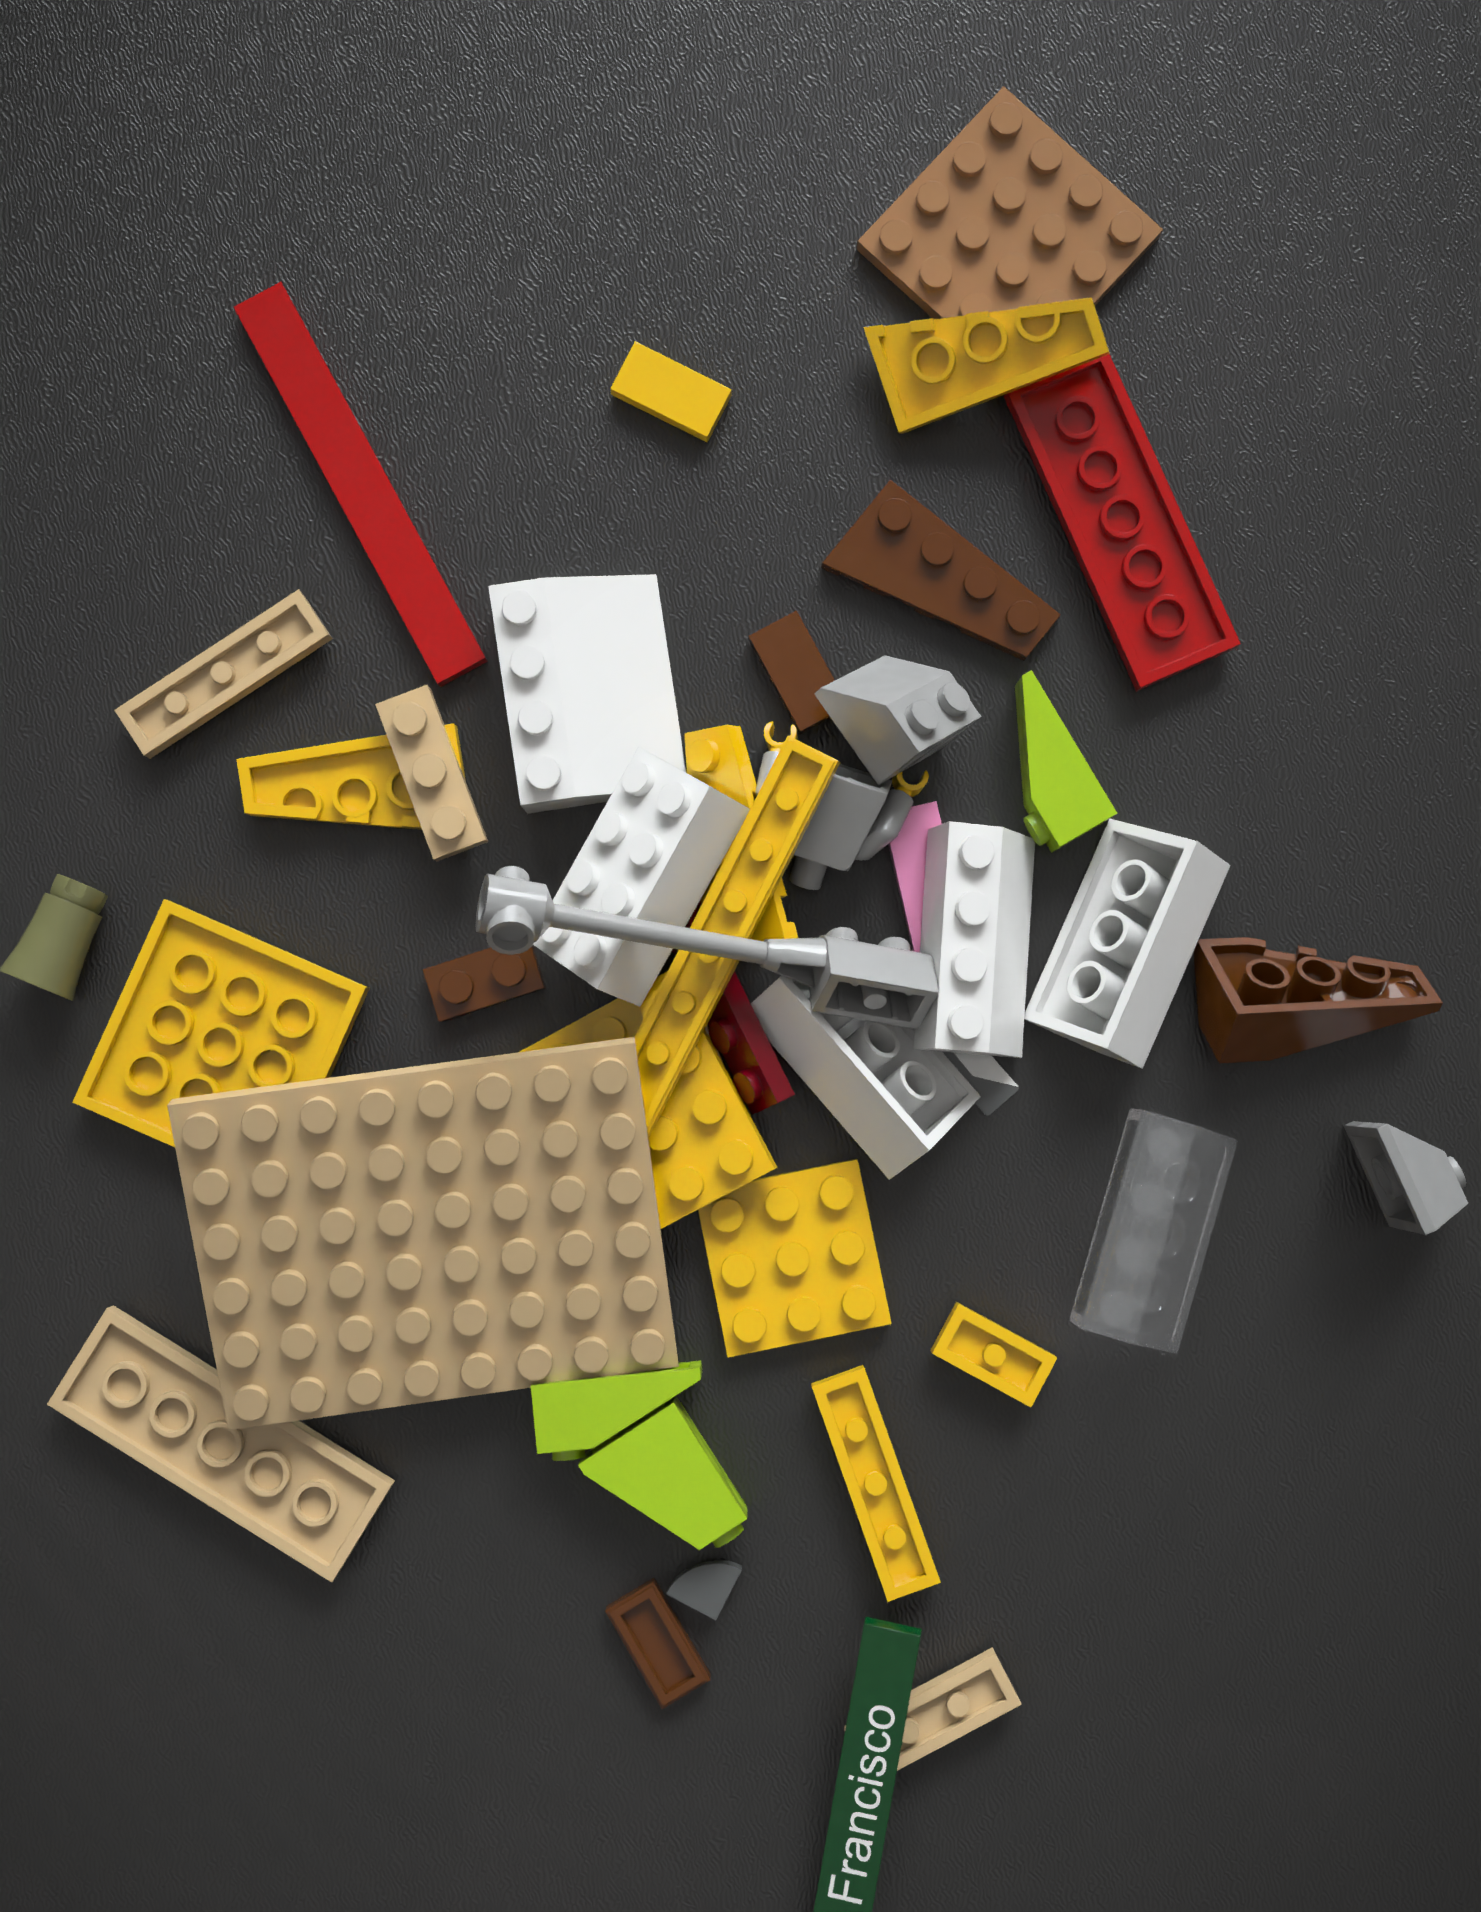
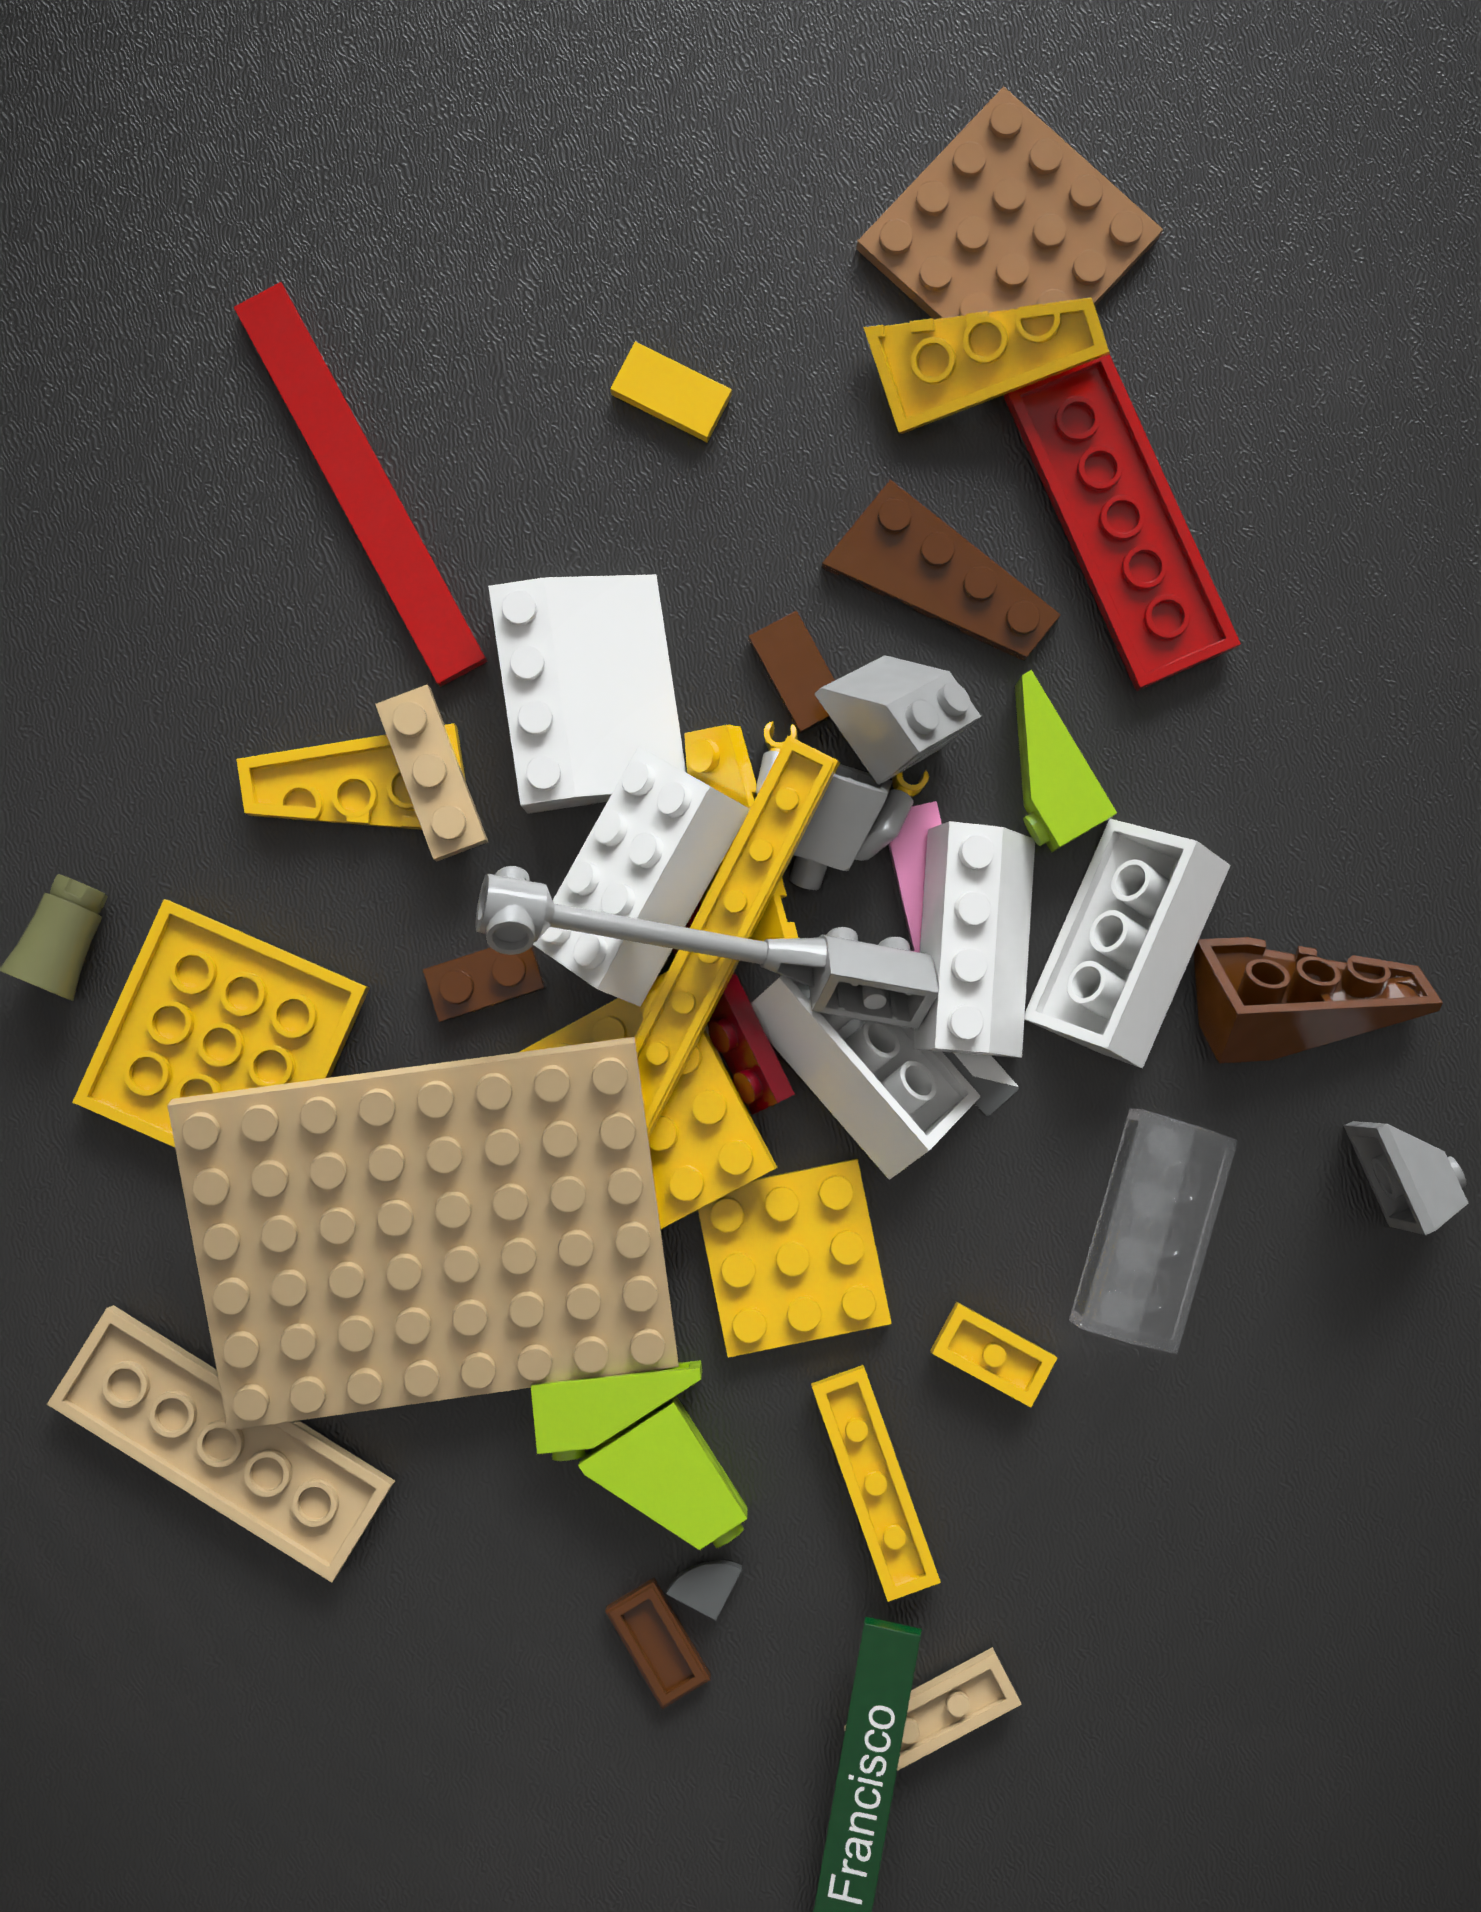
(223, 674): tan plate -> none

